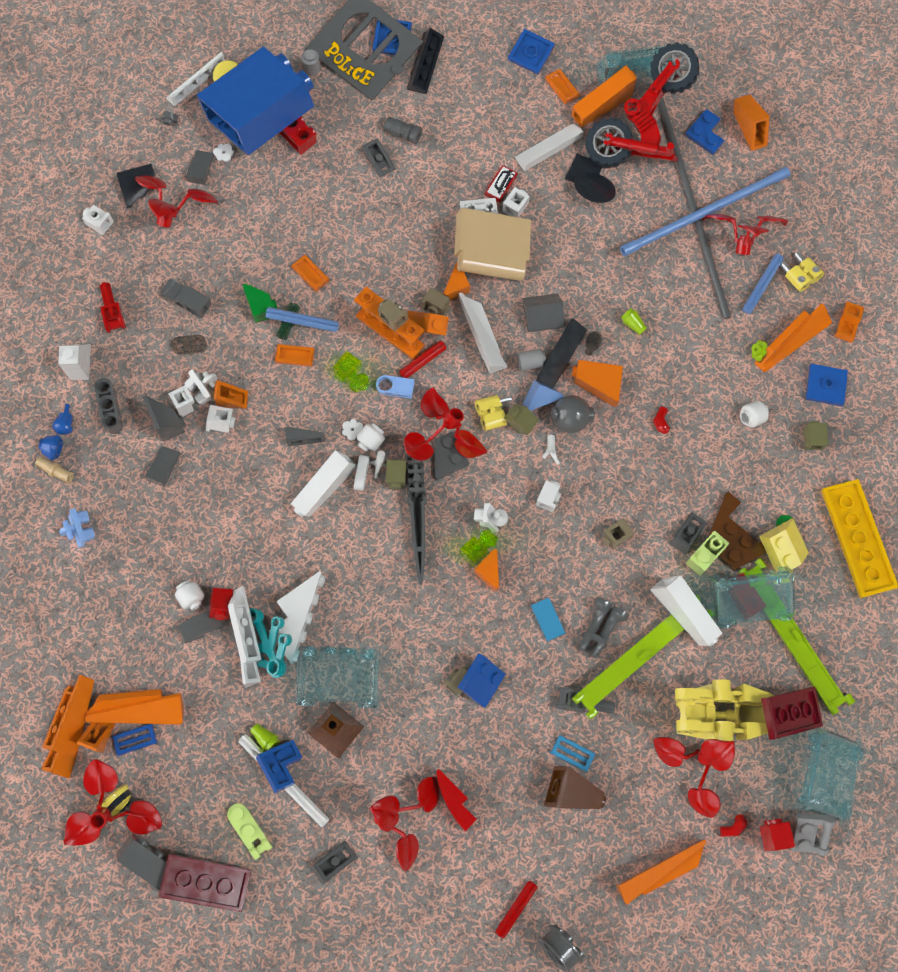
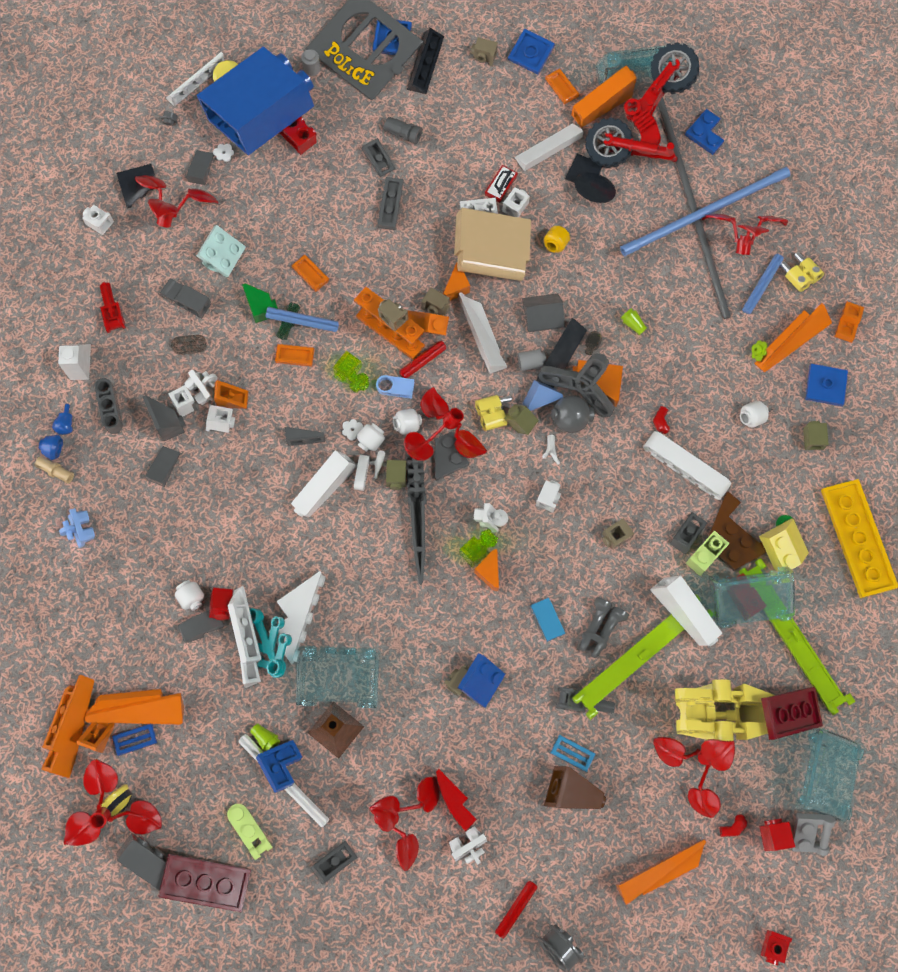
(220, 251): none -> light aqua plate
(390, 203): none -> dark grey plate
(407, 421): none -> white head
(476, 841): none -> white hips
(484, 50): none -> dark tan brick
(556, 239): none -> yellow head
(583, 381): none -> dark grey piece
(687, 464): none -> white beam
(752, 121): orange slope -> none
(770, 941): none -> red brick

